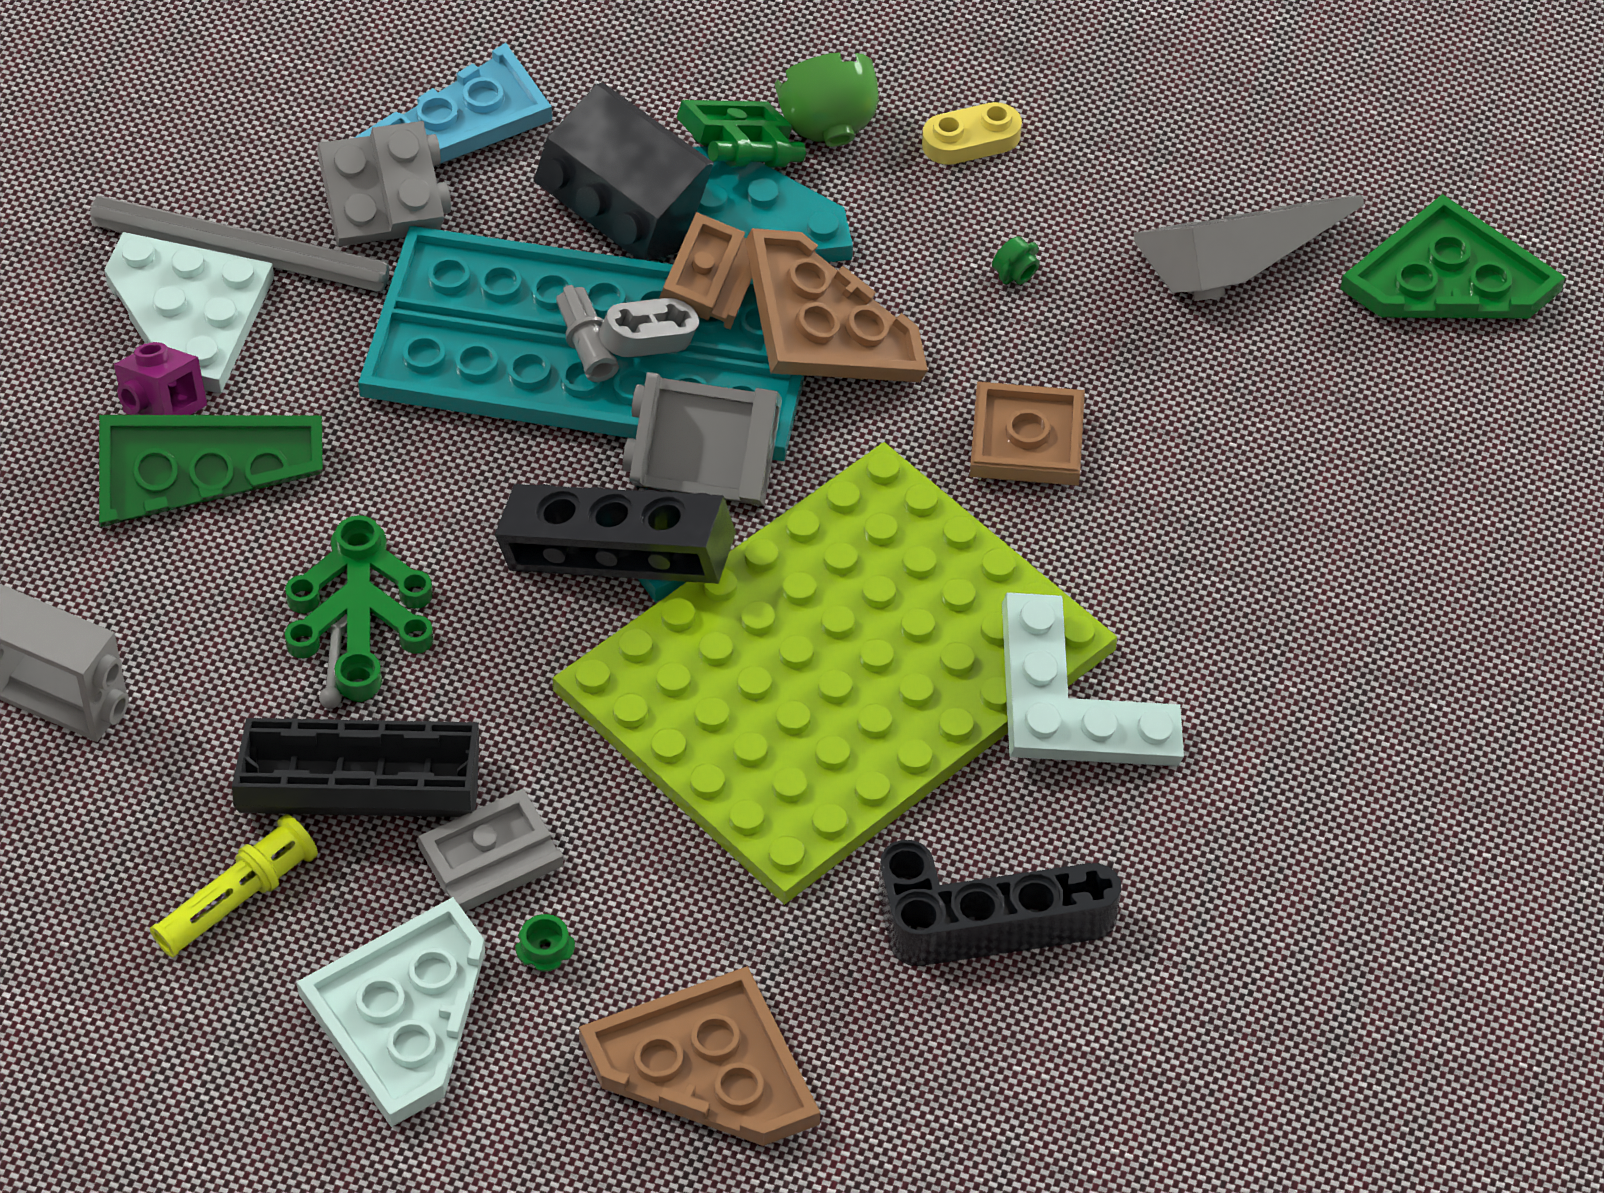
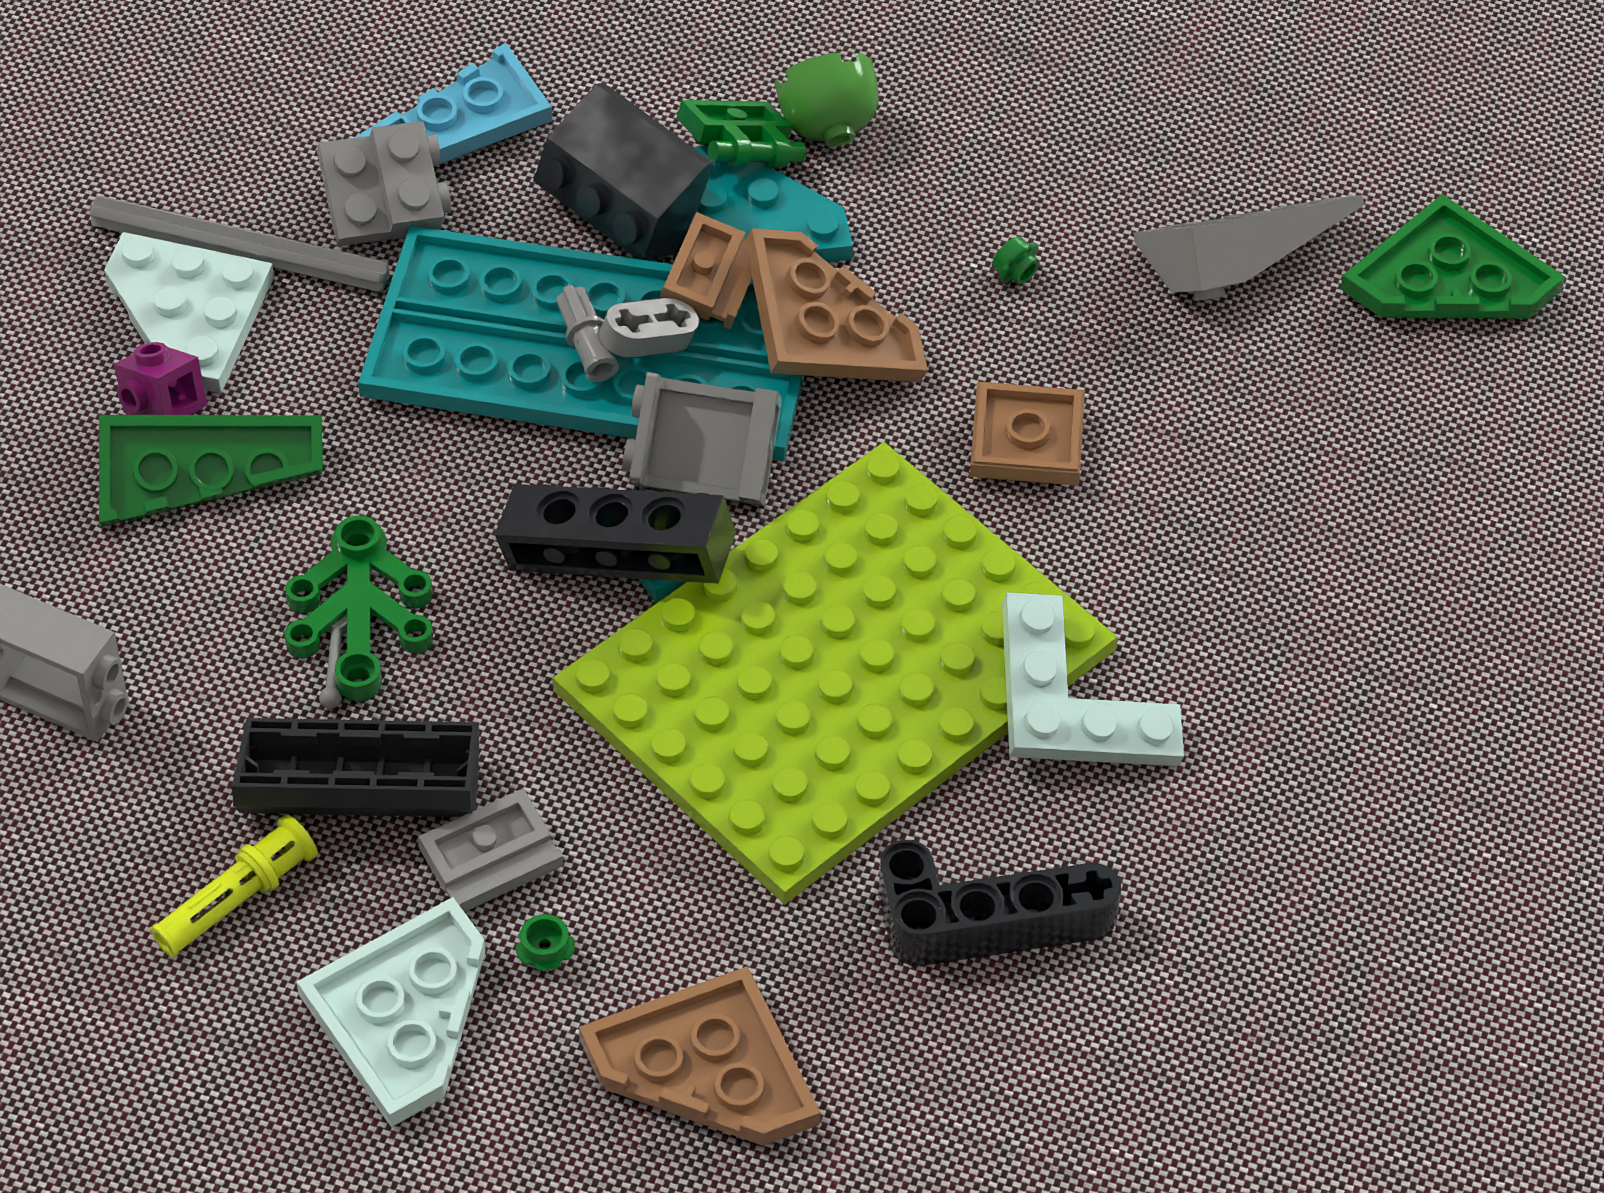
(971, 133): light yellow plate -> none

